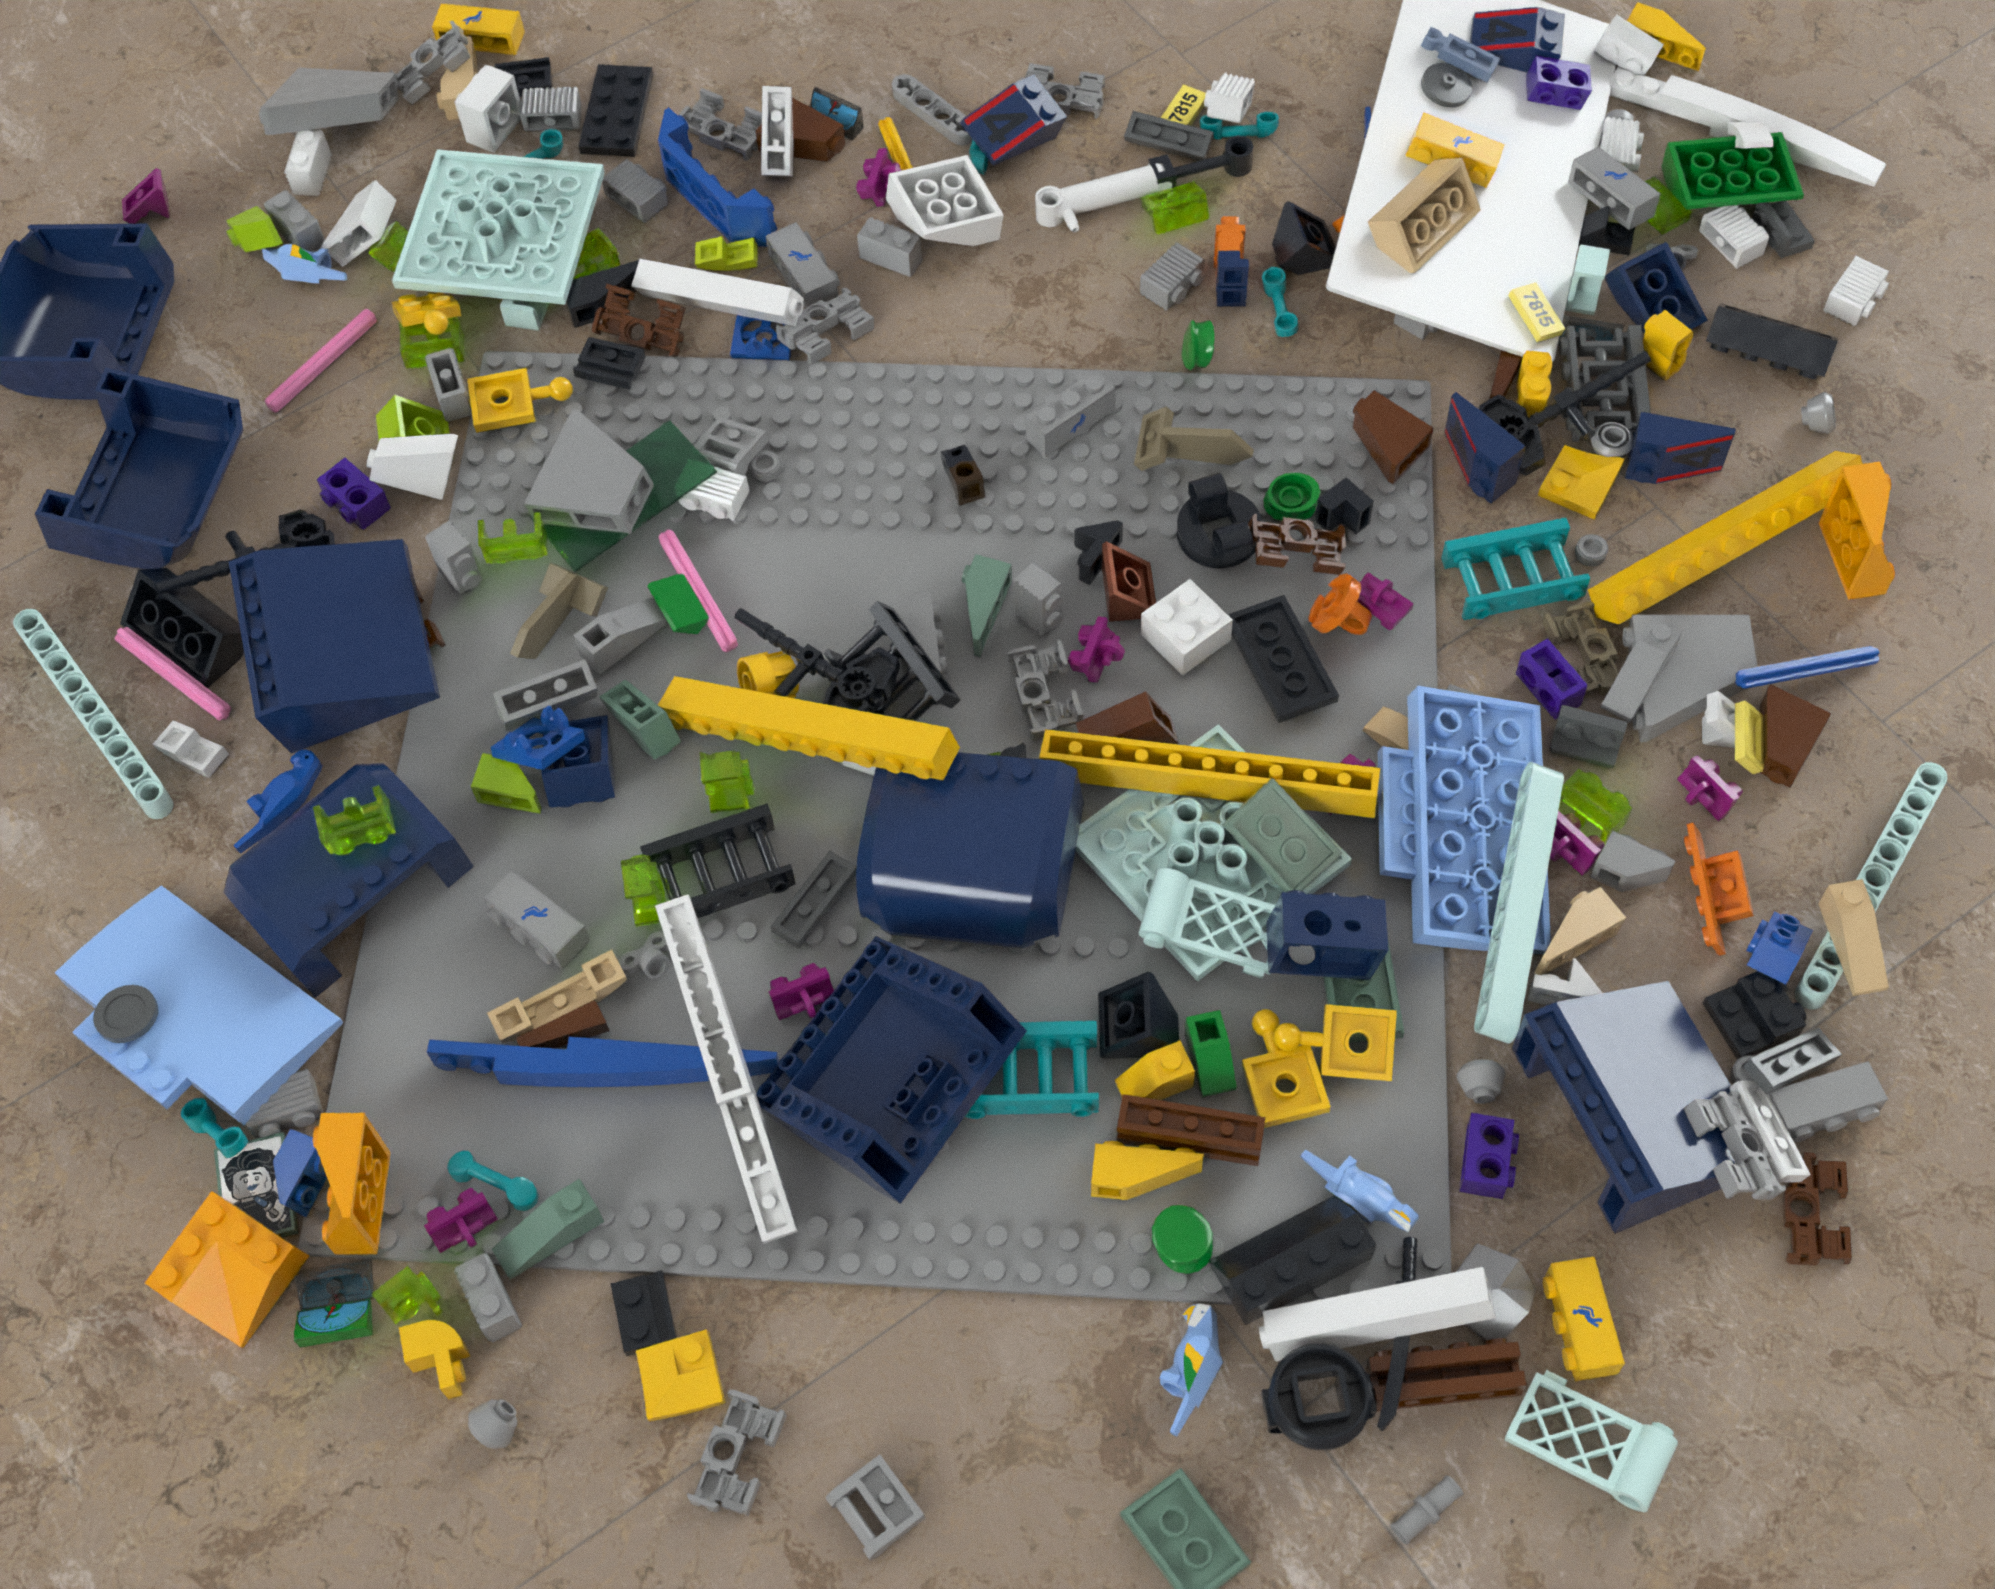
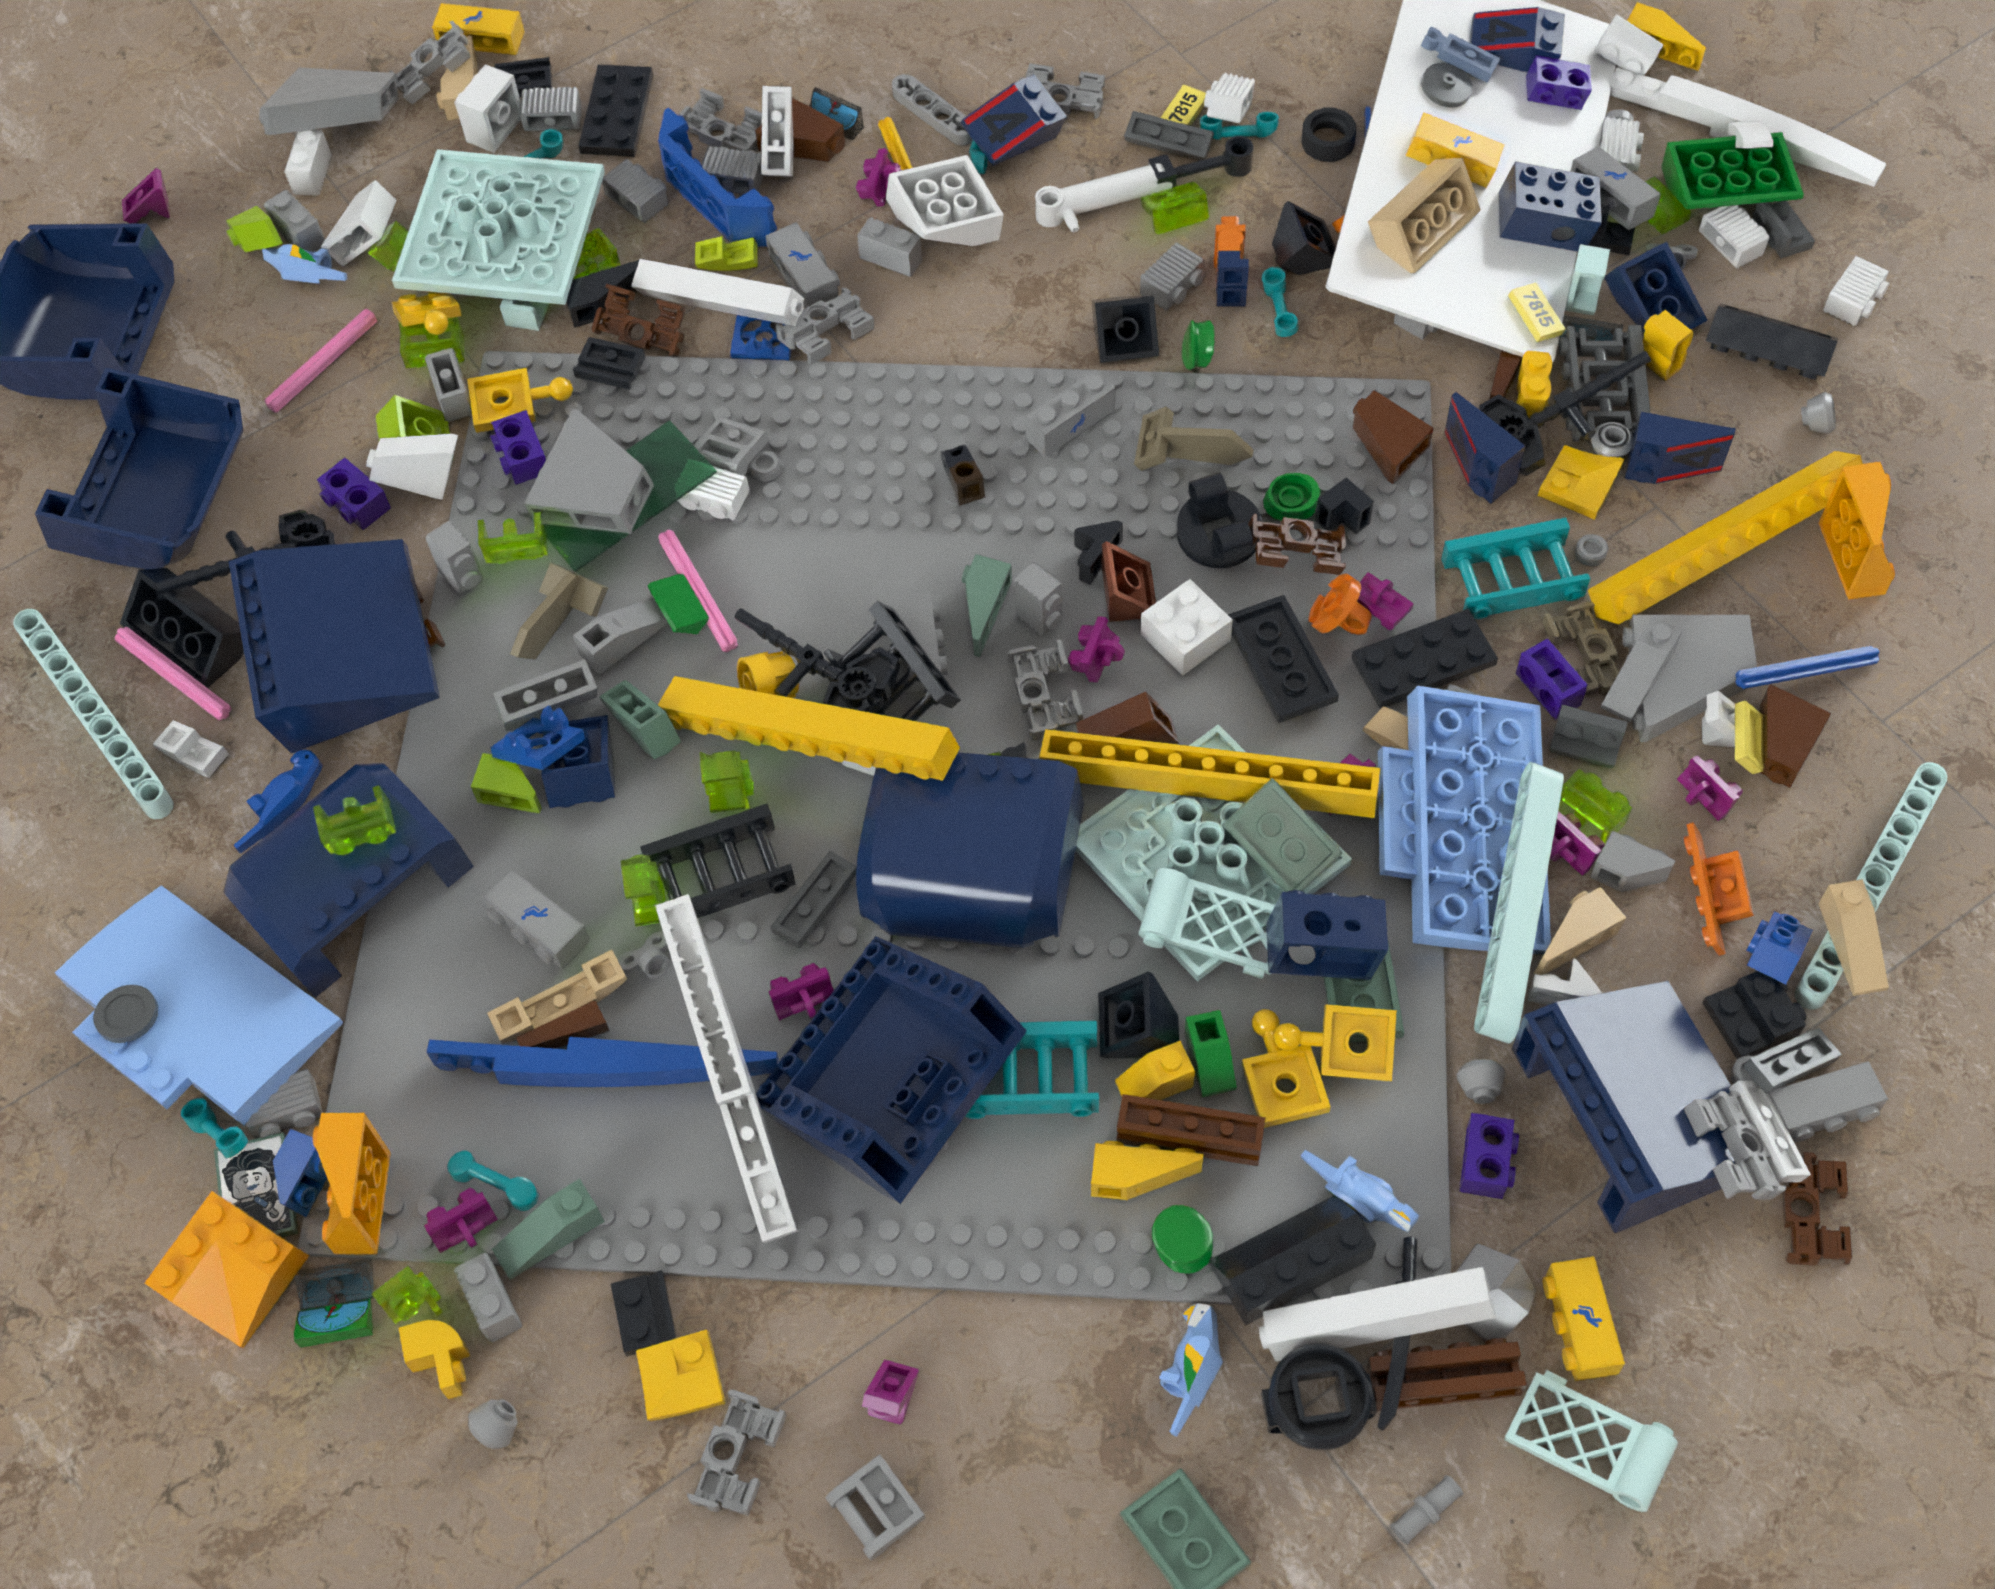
(519, 445): none -> dark purple brick
(734, 169): none -> light grey brick
(890, 1391): none -> magenta slope
(1125, 328): none -> black slope
(1328, 150): none -> black tyre
(1424, 657): none -> black plate
(1545, 198): none -> dark blue piece

